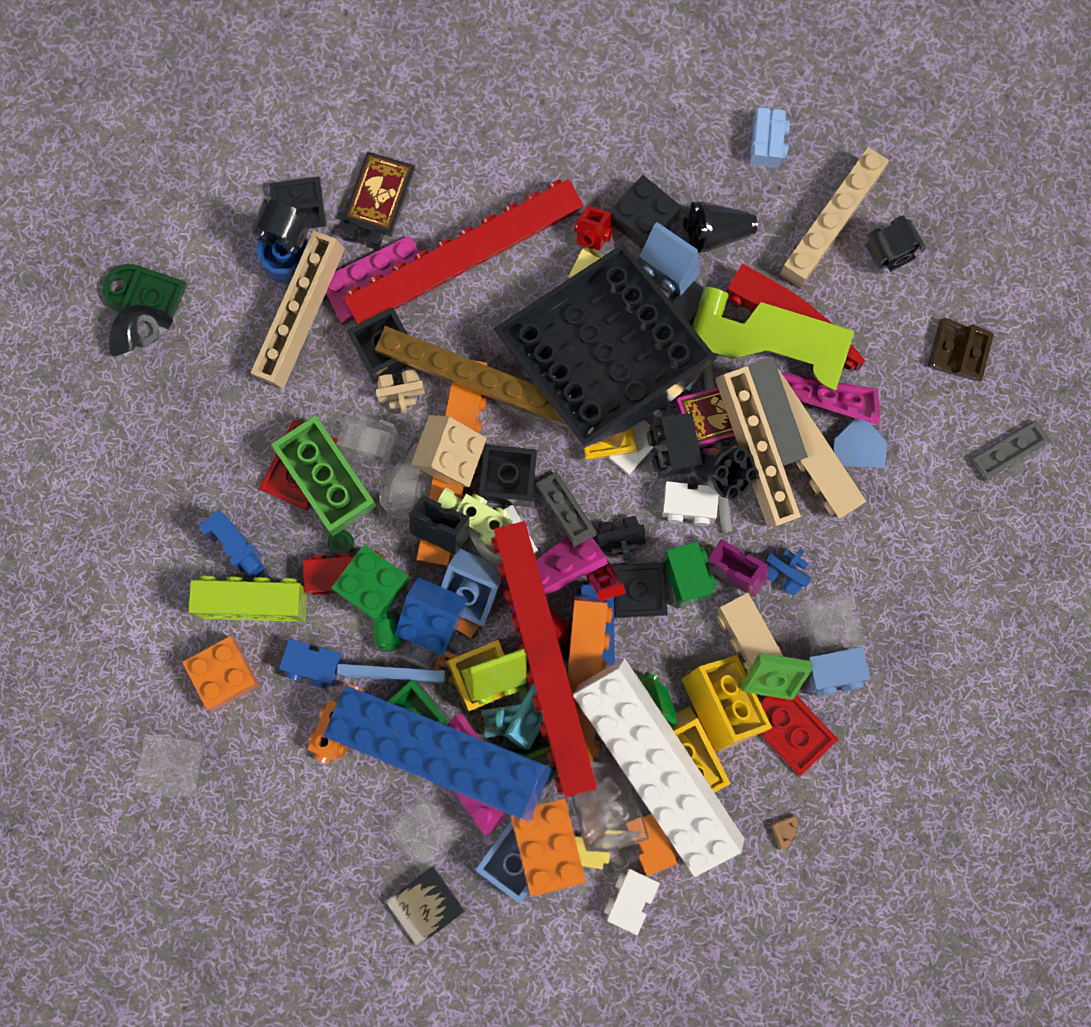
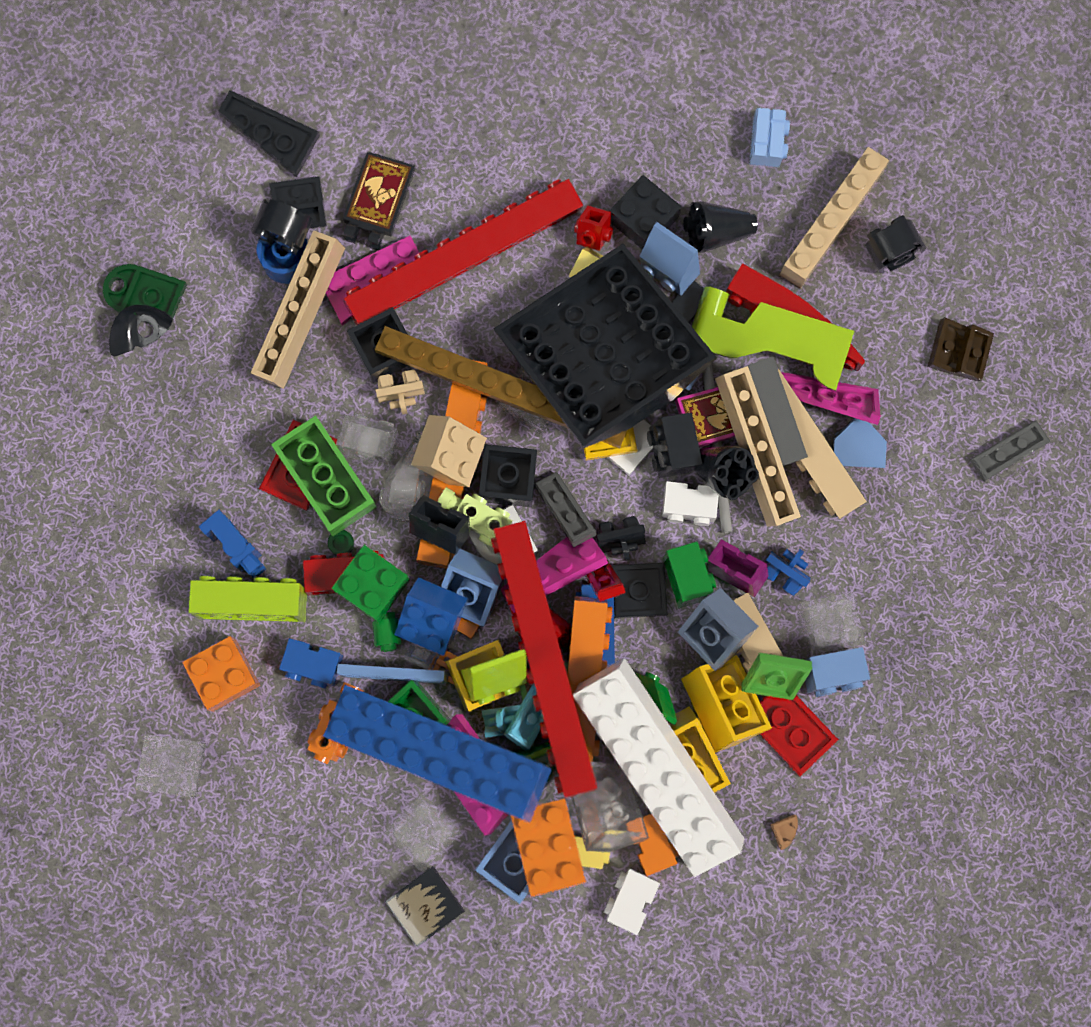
(273, 132): none -> black wing
(717, 629): none -> sand blue brick

